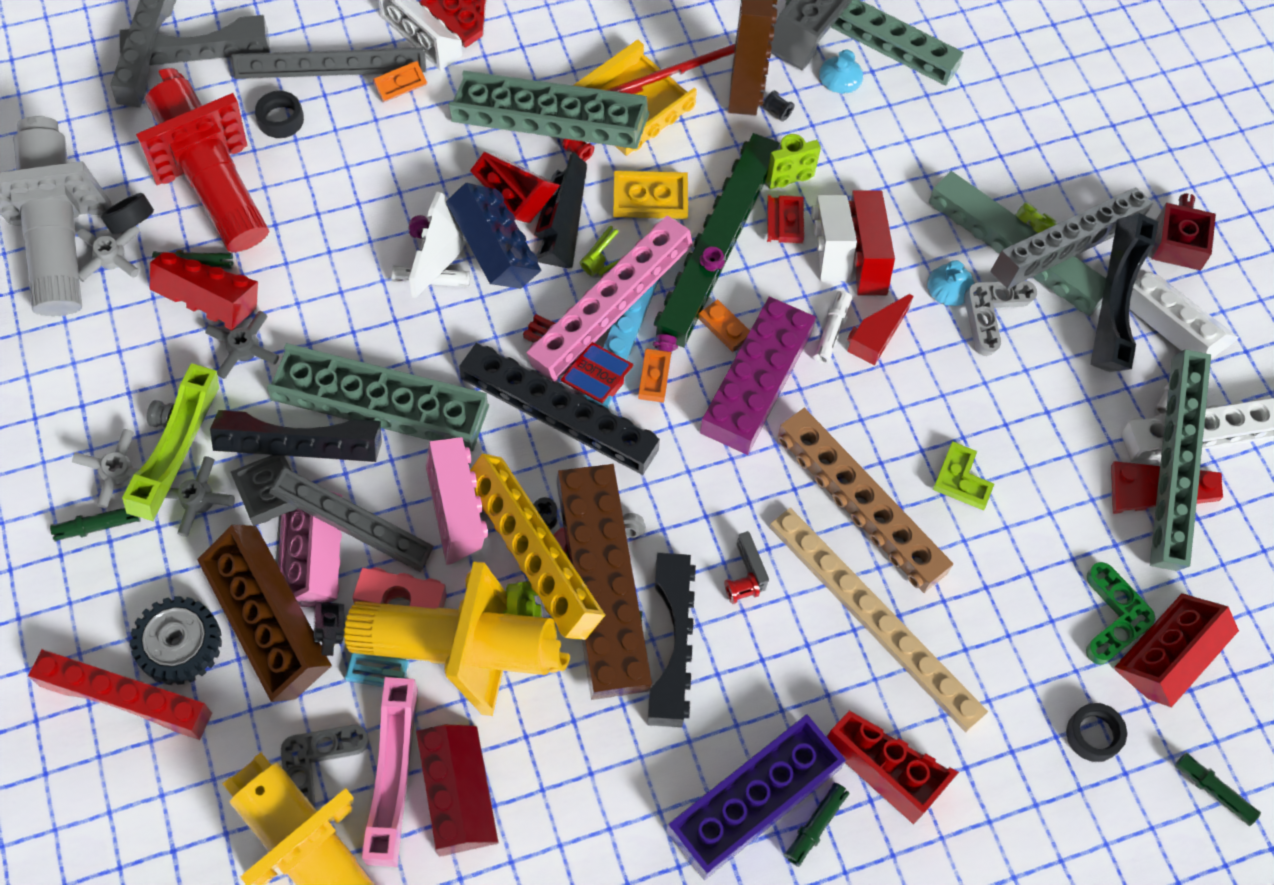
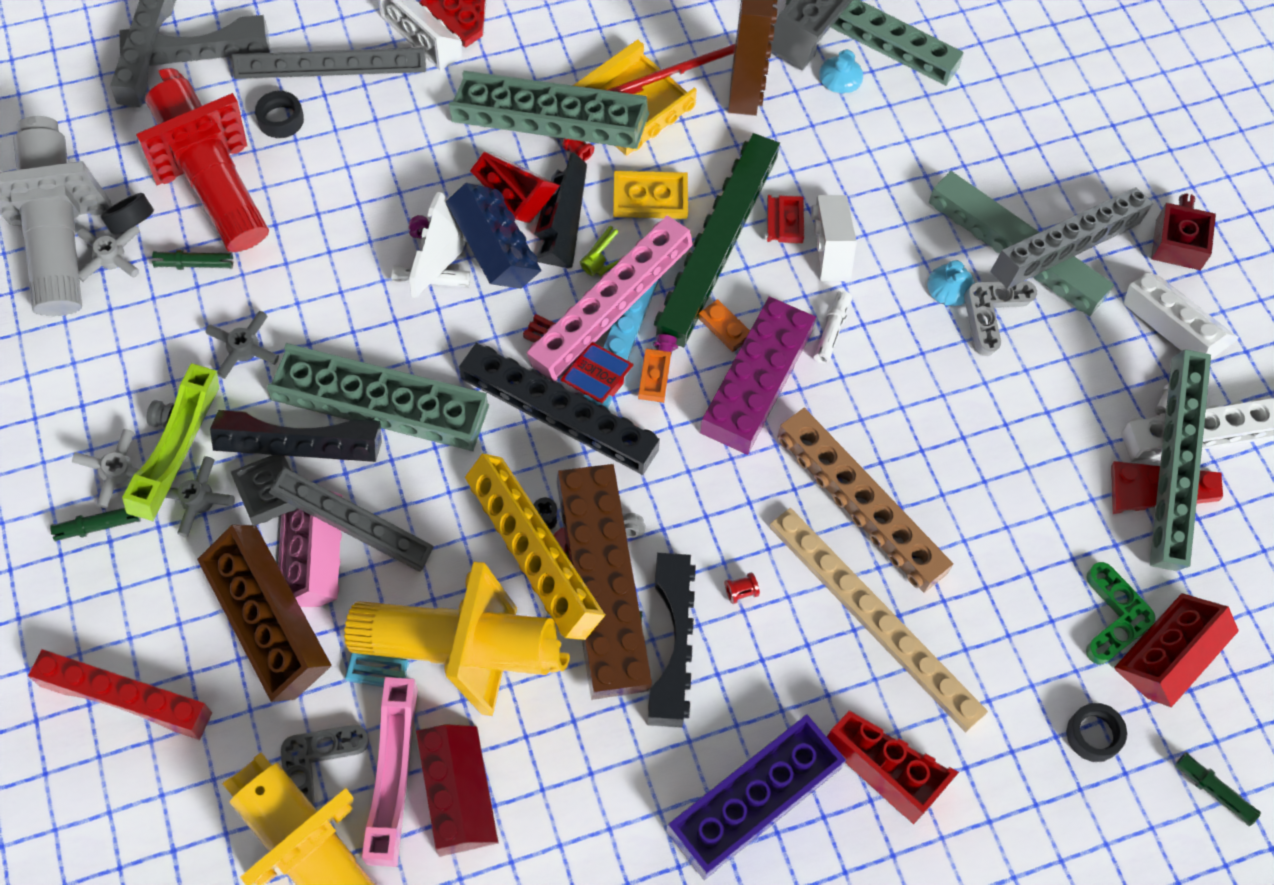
(189, 657): wheel -> none
(204, 288): red wedge -> none
(328, 625): black hinge -> none
(382, 587): coral arch -> none
(399, 81): orange plate -> none
(455, 499): bright pink slope -> none
(521, 600): lime plate -> none
(715, 254): magenta plate -> none
(752, 559): dark grey tile -> none
(778, 105): black bush -> none
(793, 162): lime plate -> none
(809, 834): dark green pin -> none
(874, 247): red wedge -> none
(876, 331): red slope -> none
(958, 483): lime plate -> none
(1036, 220): lime plate -> none
(1114, 342): black arch -> none

